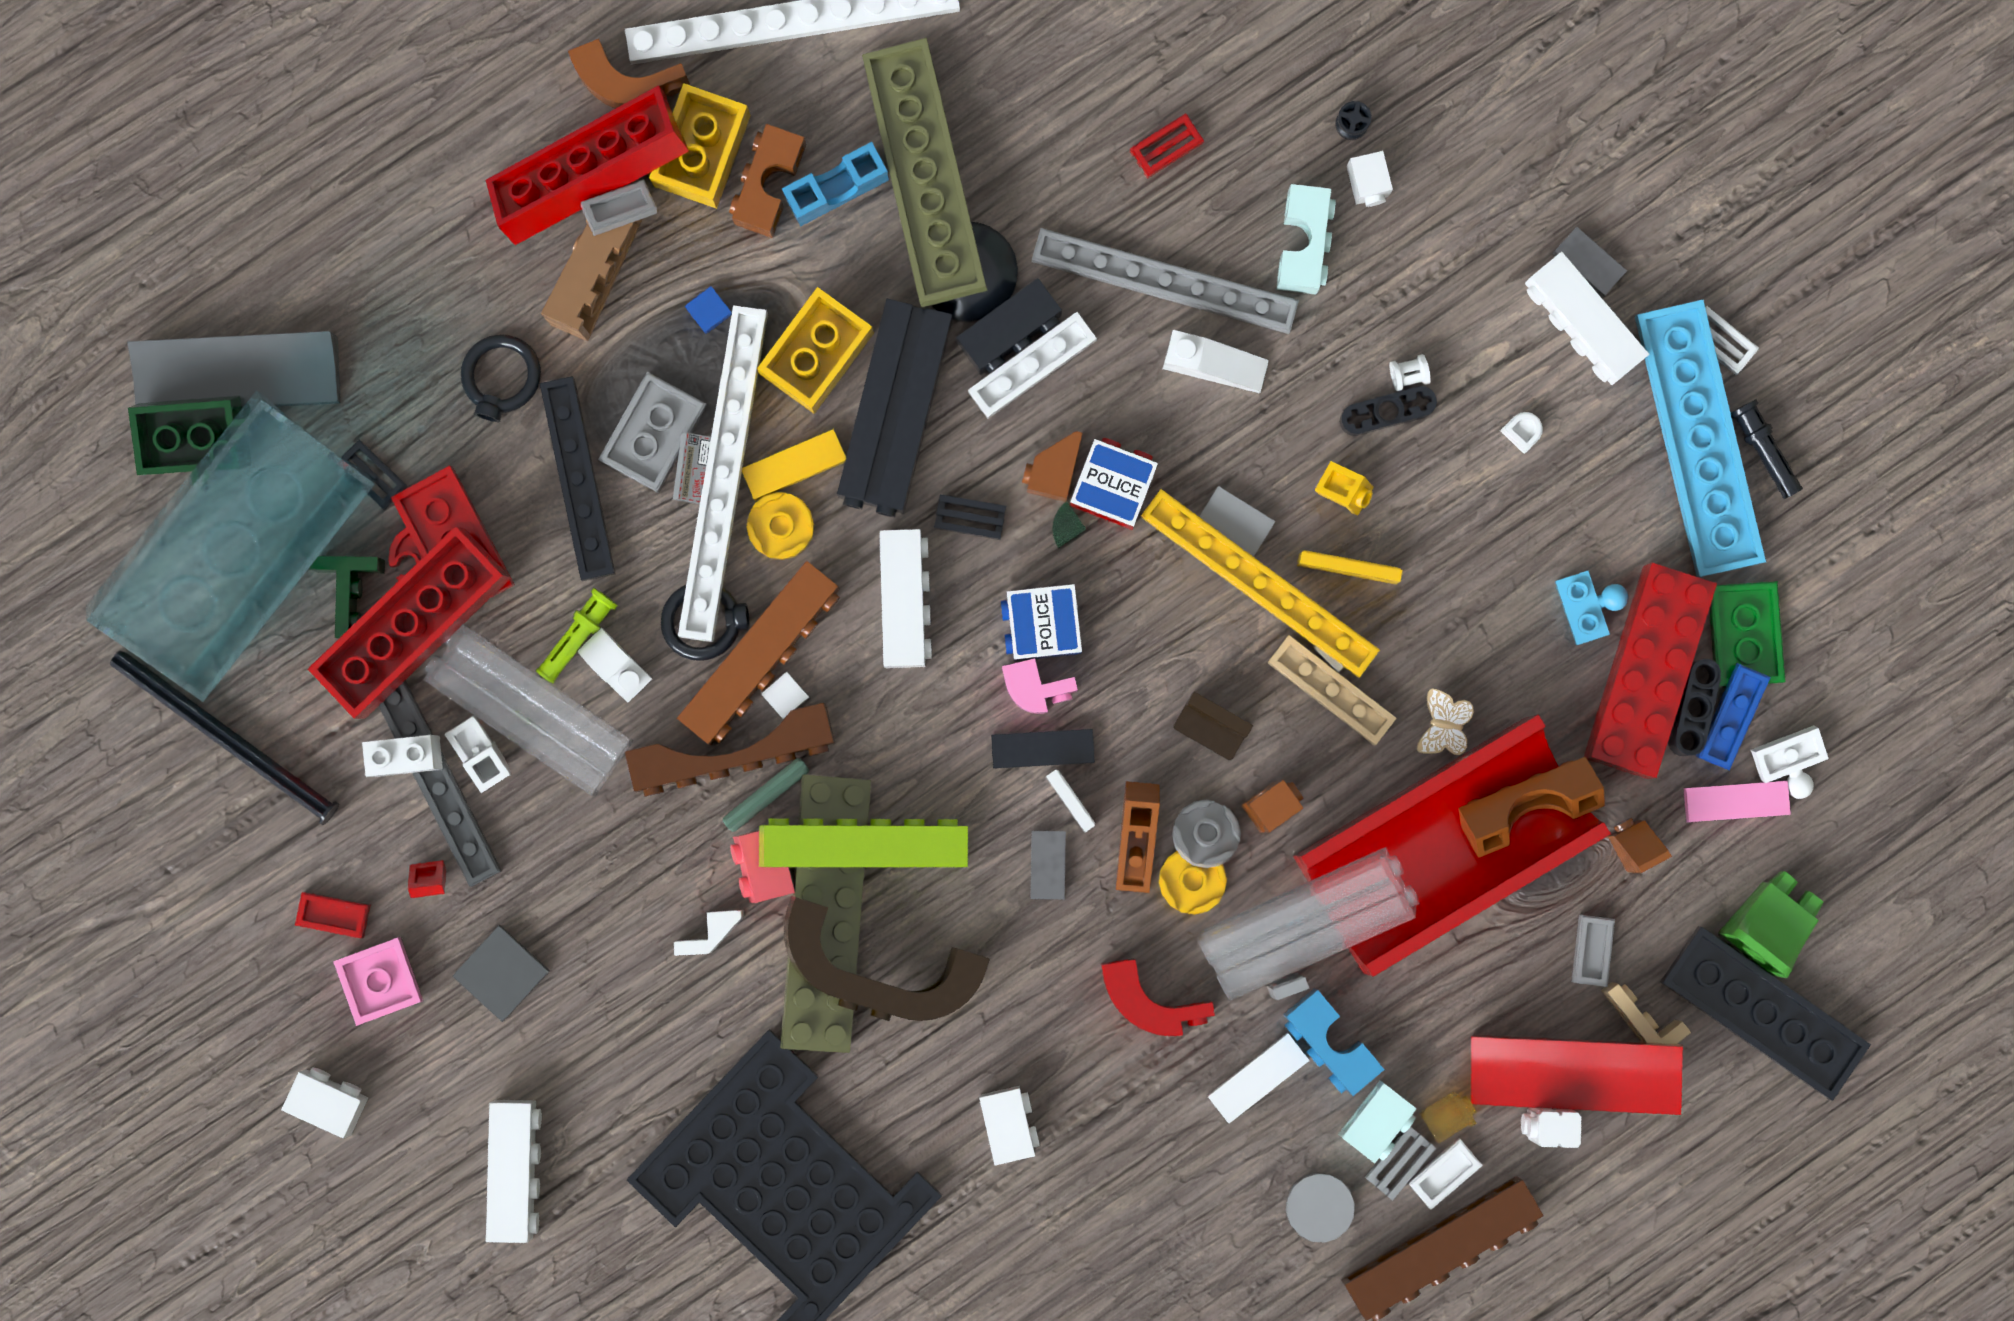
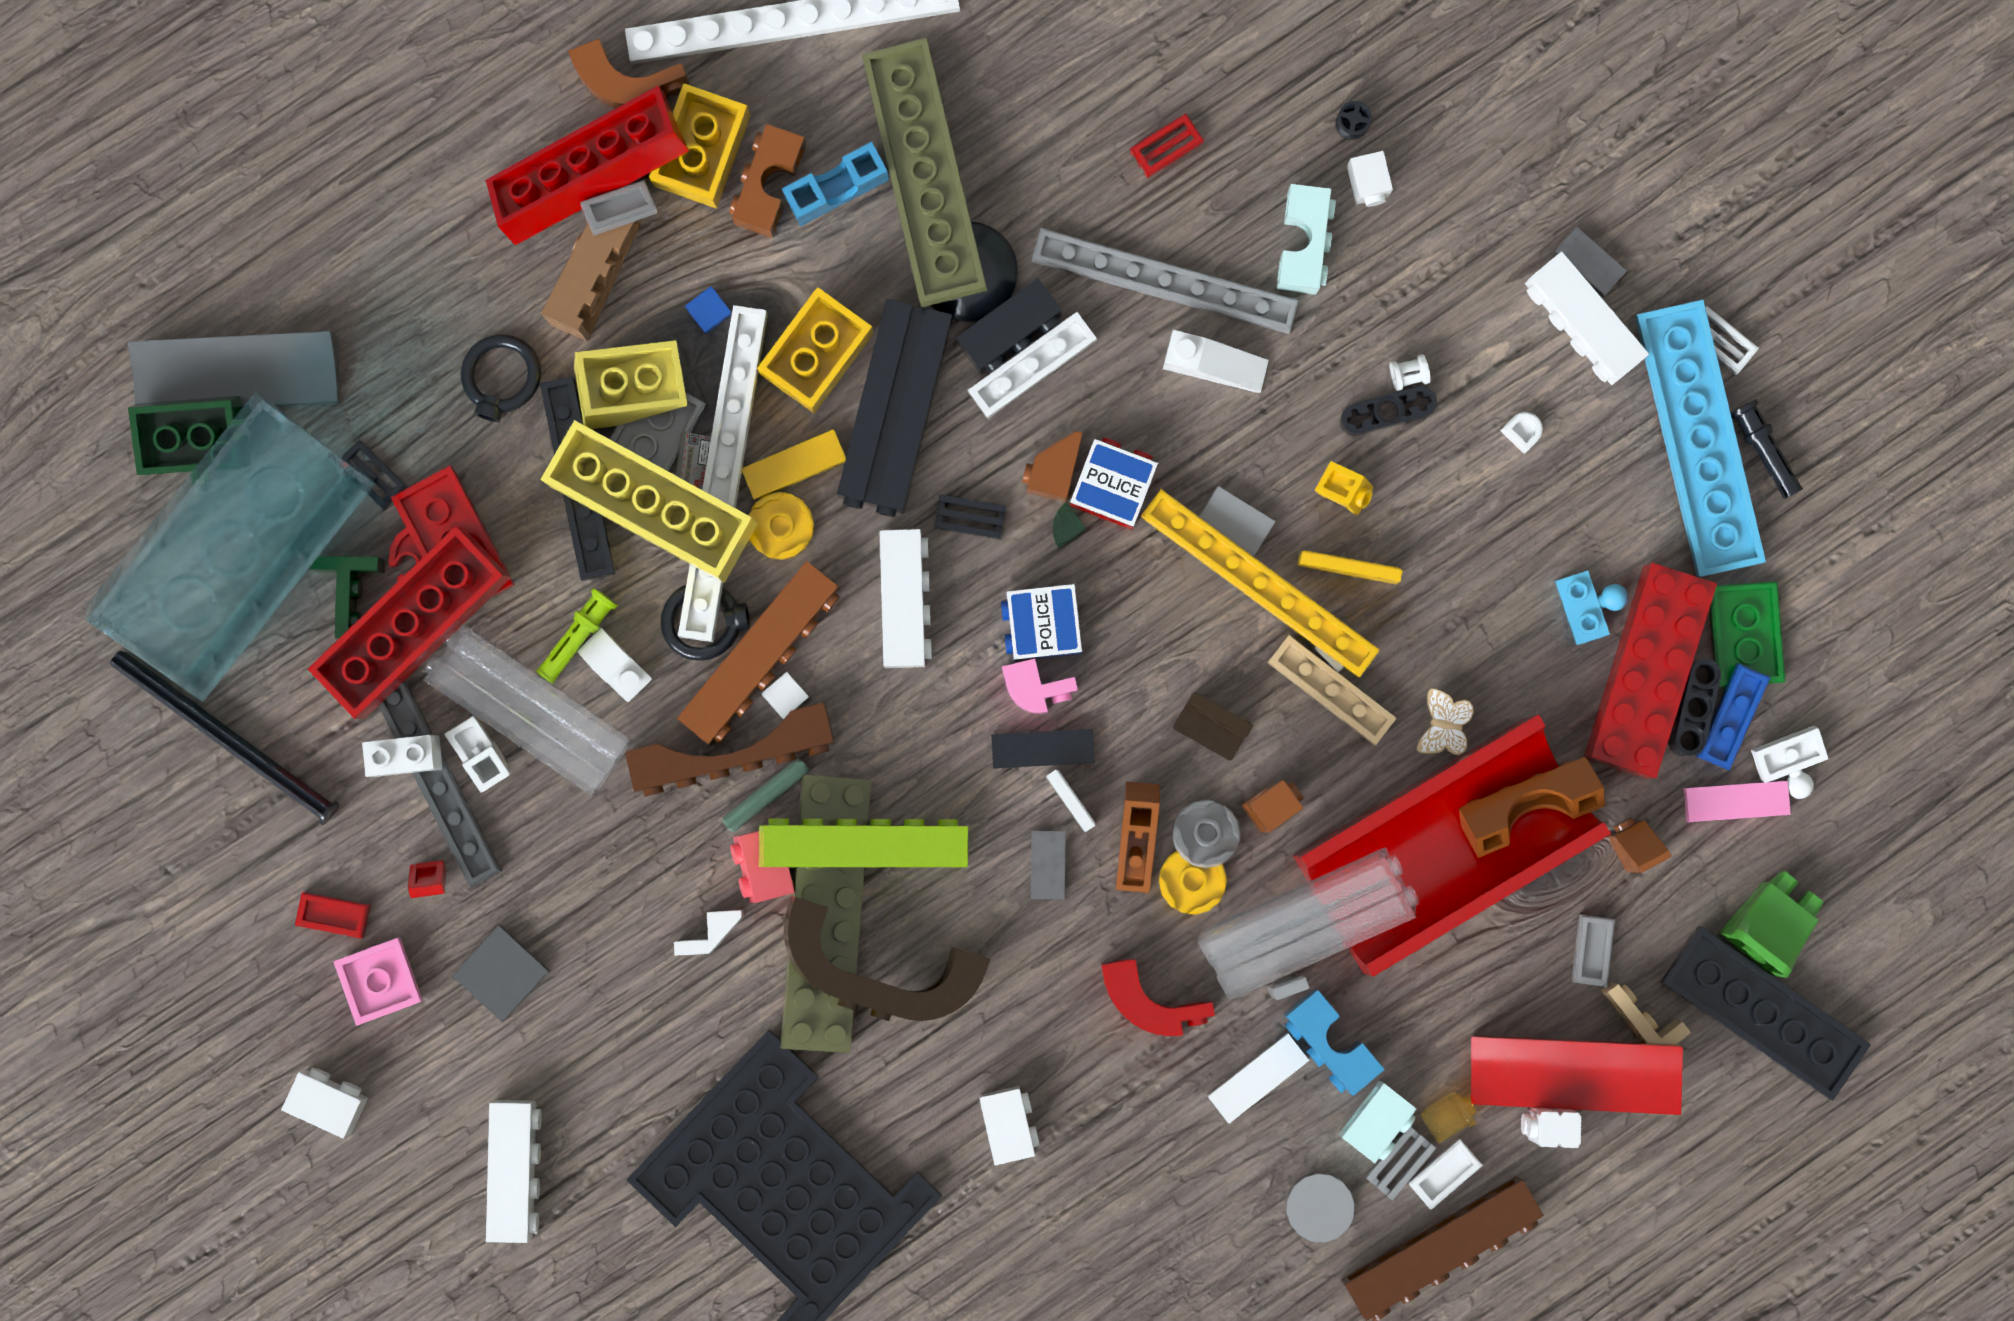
(628, 383): none -> light yellow slope
(649, 501): none -> light yellow brick

